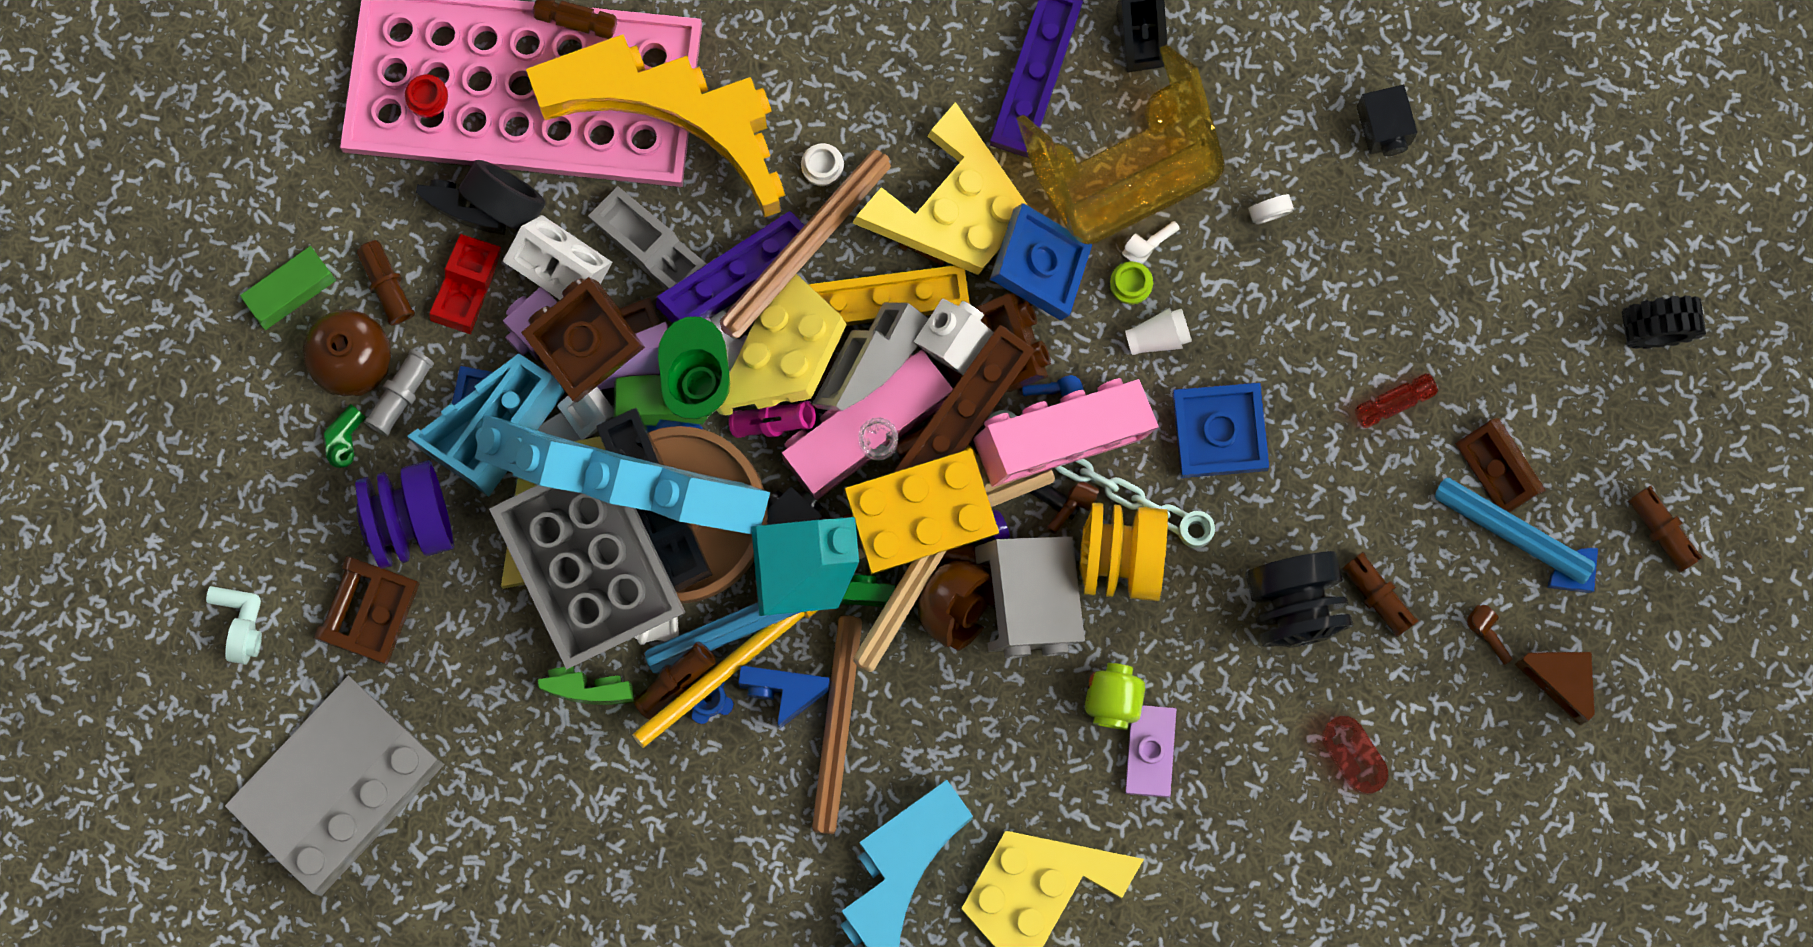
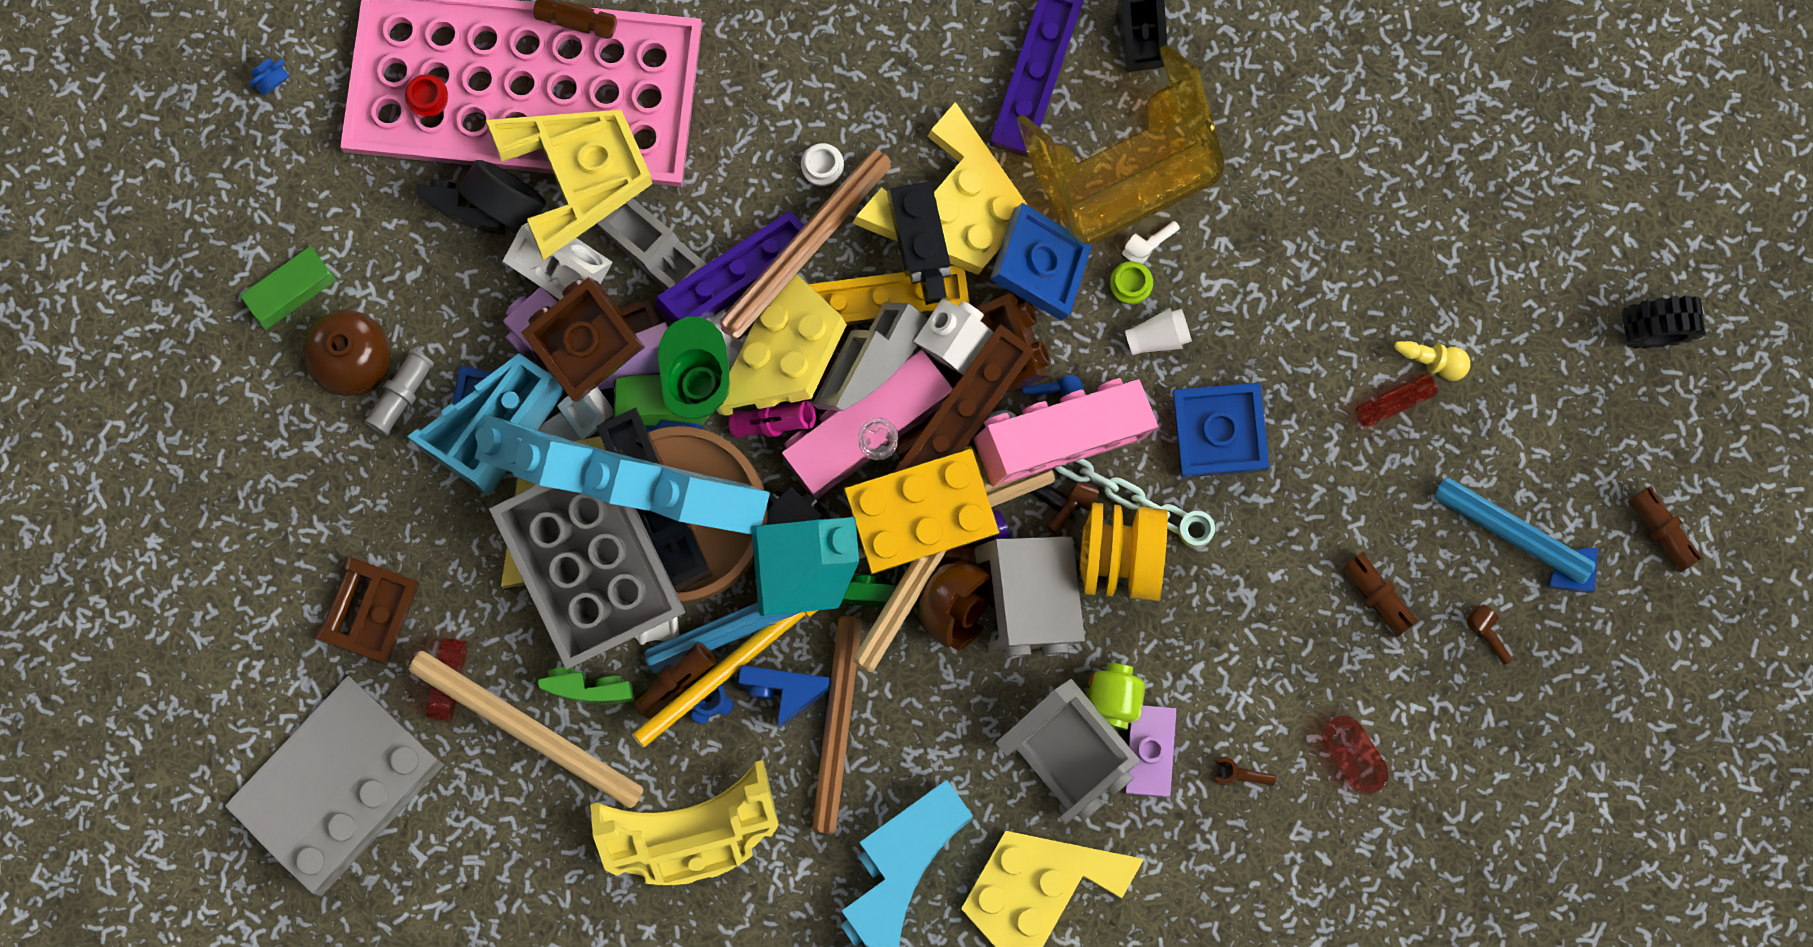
(242, 638): light aqua plate -> none
(268, 76): none -> blue plate
(338, 437): green arm -> none
(385, 282): reddish brown axle -> none
(404, 514): dark purple wheel -> none
(453, 654): none -> clear red beam
(465, 284): red slope -> none
(525, 729): none -> tan axle
(592, 163): none -> light yellow wing
(688, 841): none -> light yellow windscreen
(725, 118): yellow arch -> none
(920, 238): none -> black hinge
(1072, 750): none -> light grey panel
(1243, 775): none -> reddish brown hand
(1271, 209): white tile -> none
(1299, 599): black wheel -> none
(1387, 120): black brick -> none
(1449, 362): none -> light yellow bar
(1500, 466): reddish brown slope -> none
(1565, 679): reddish brown slope -> none

